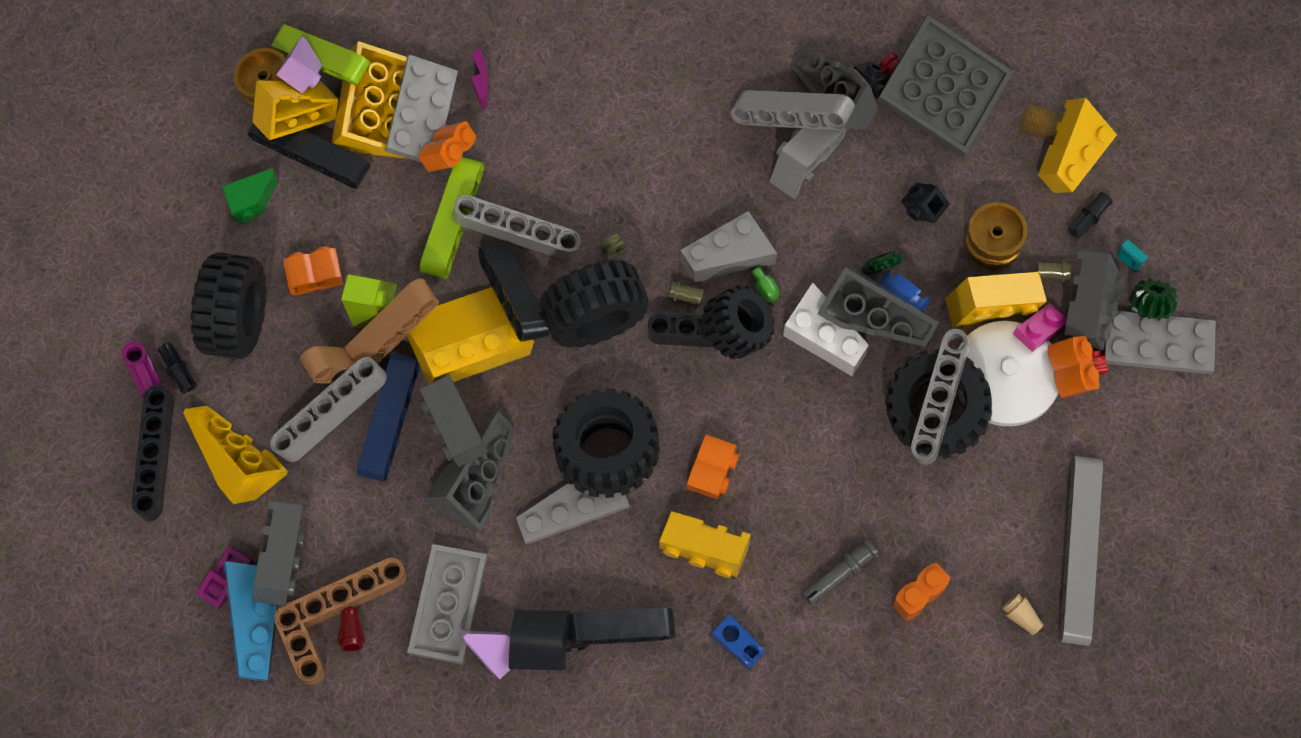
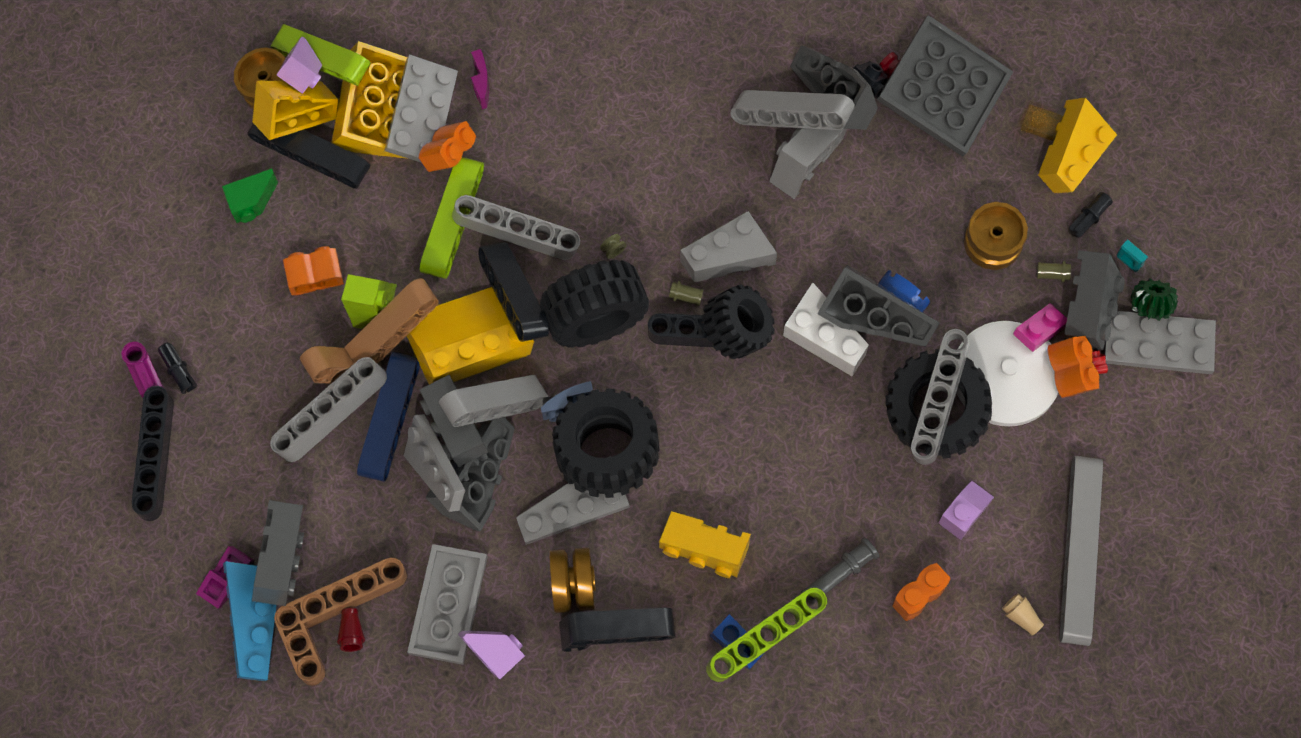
(228, 305): black tyre -> none
(236, 465): yellow wedge -> none
(432, 464): none -> light grey wing
(493, 400): none -> light grey beam
(539, 639): black slope -> none
(556, 405): none -> sand blue slope
(571, 580): none -> pearl gold wheel
(712, 467): orange brick -> none
(766, 286): bright green cylinder -> none
(776, 625): none -> lime beam
(882, 262): dark green gear -> none
(925, 202): black brick -> none
(965, 510): none -> lavender slope
(995, 297): yellow wedge -> none

